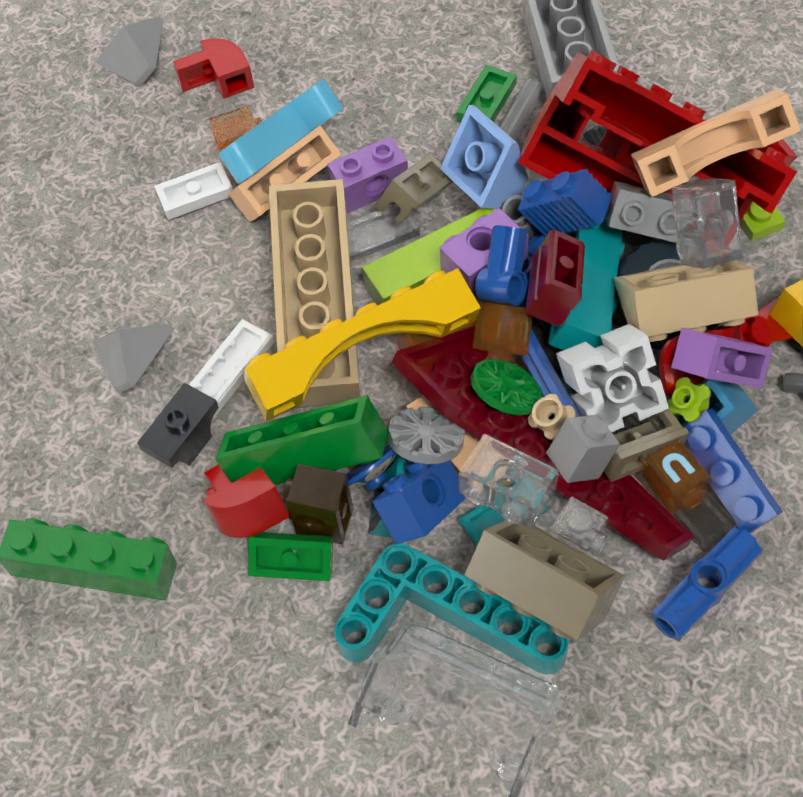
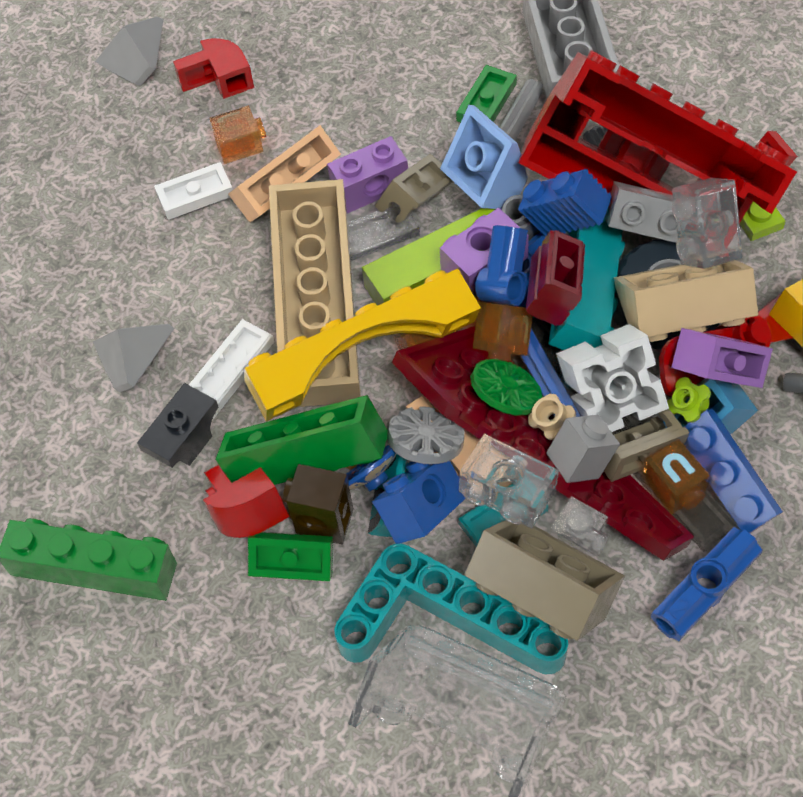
(280, 131): medium azure beam -> none
(736, 130): light nougat arch -> none

